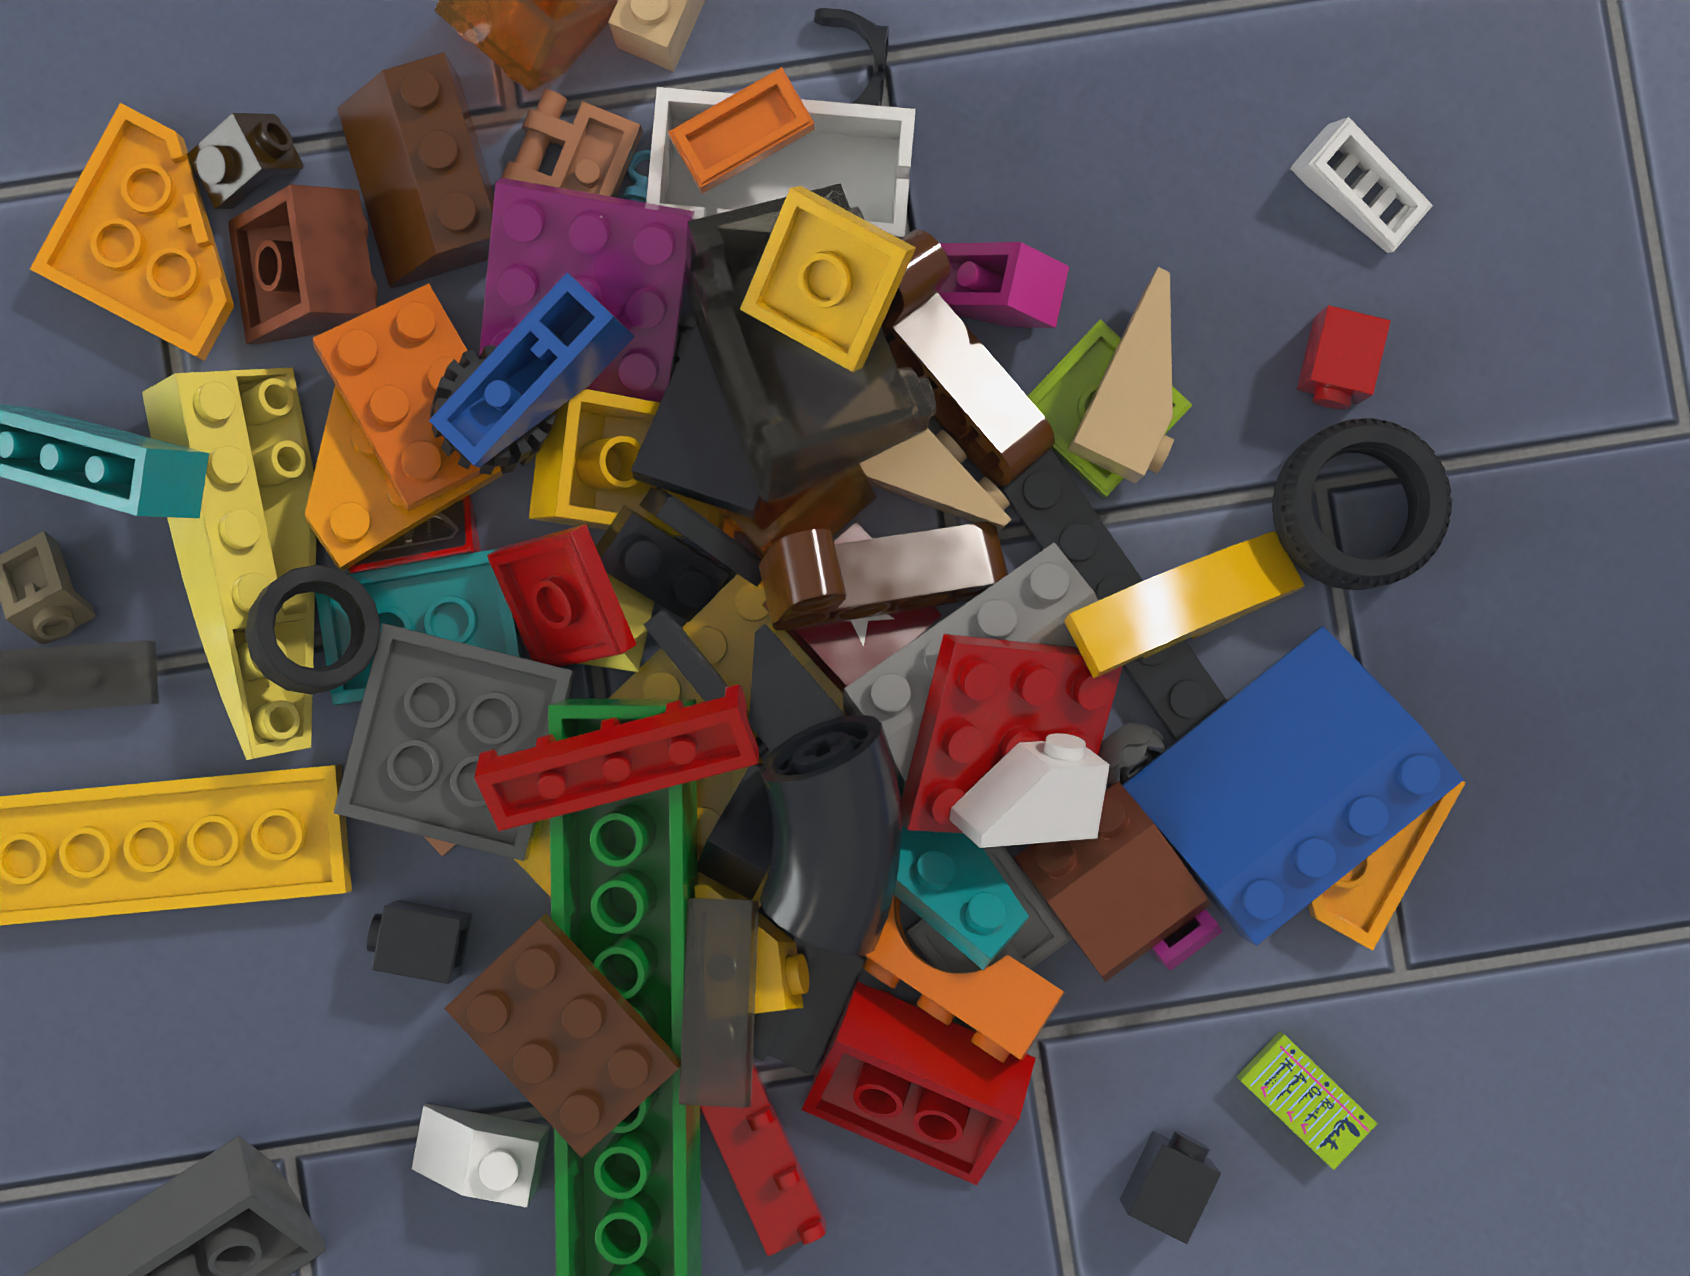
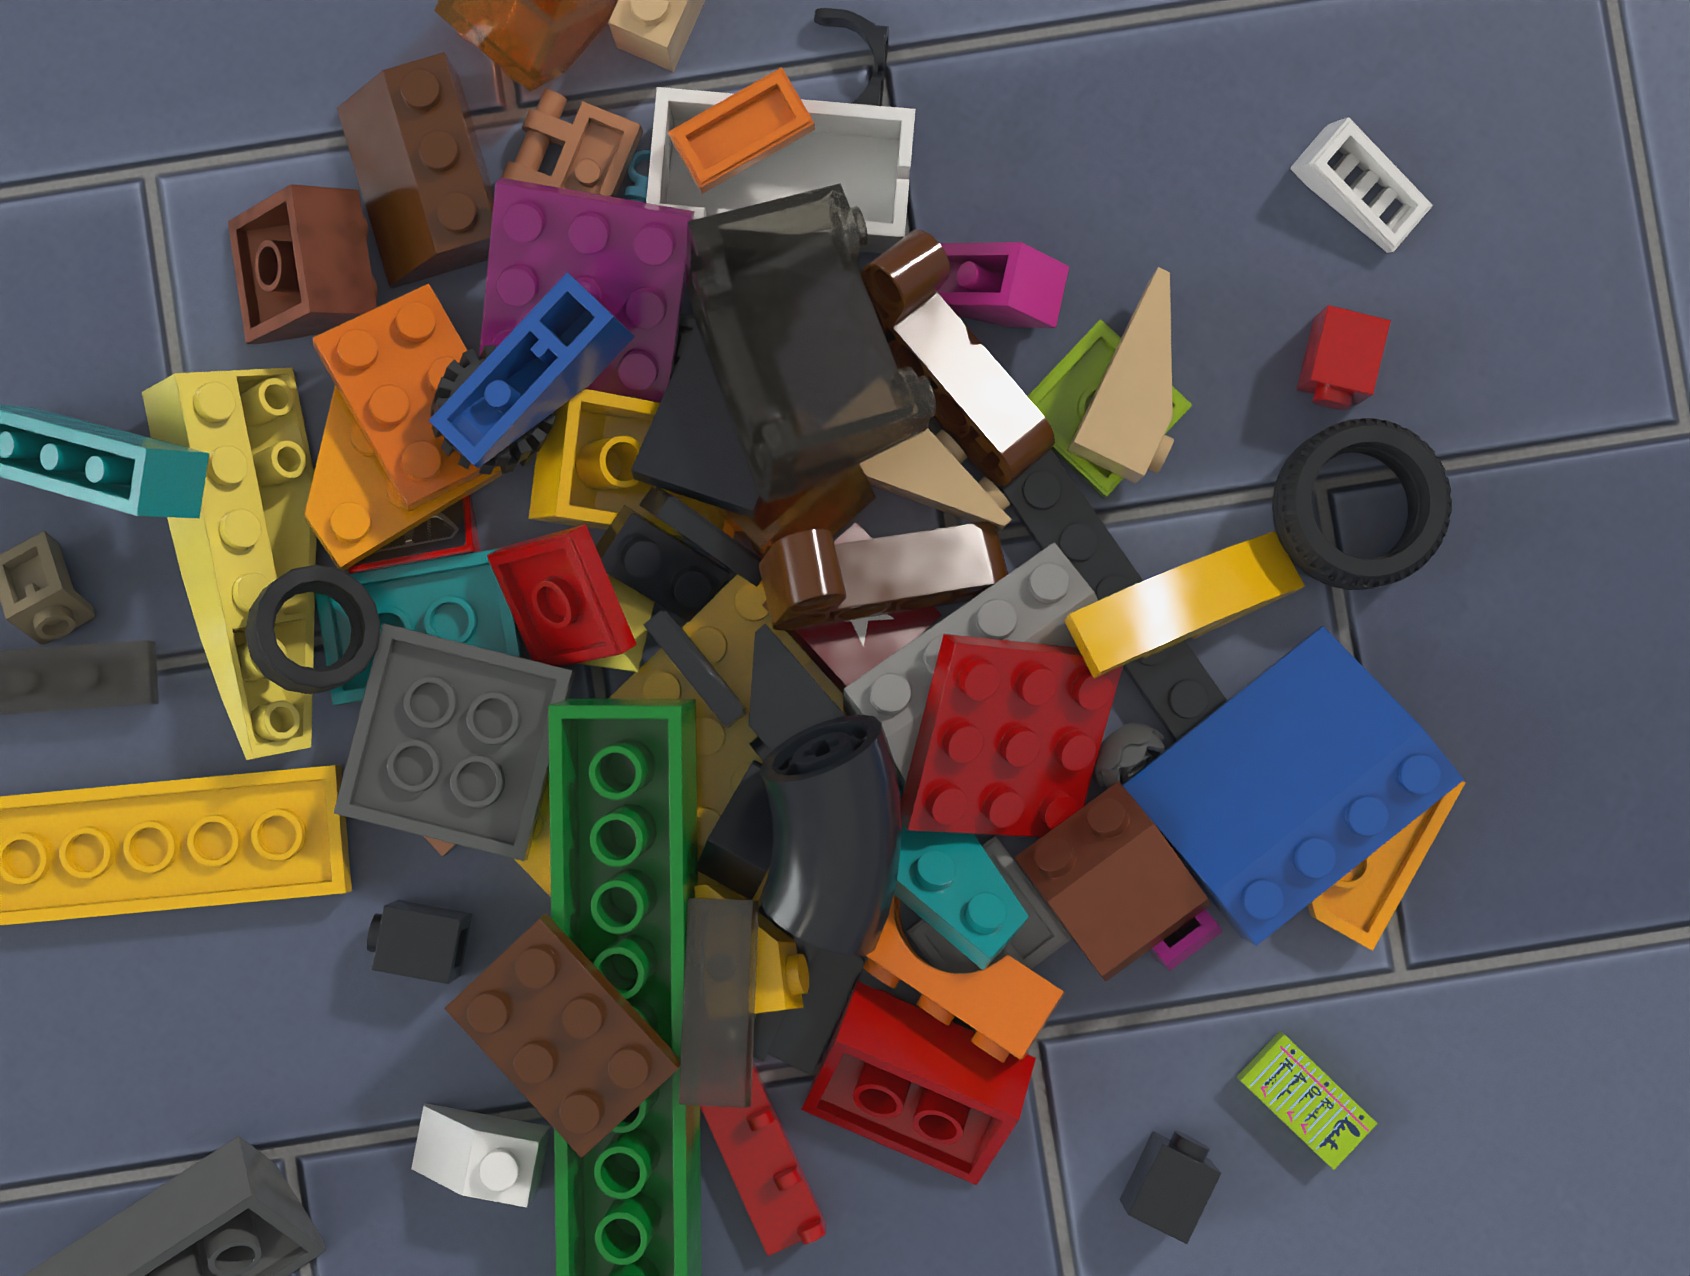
(141, 237): light orange plate -> none
(243, 156): dark brown bracket -> none
(617, 761): red hinge -> none
(827, 278): yellow plate -> none
(1036, 795): white slope -> none

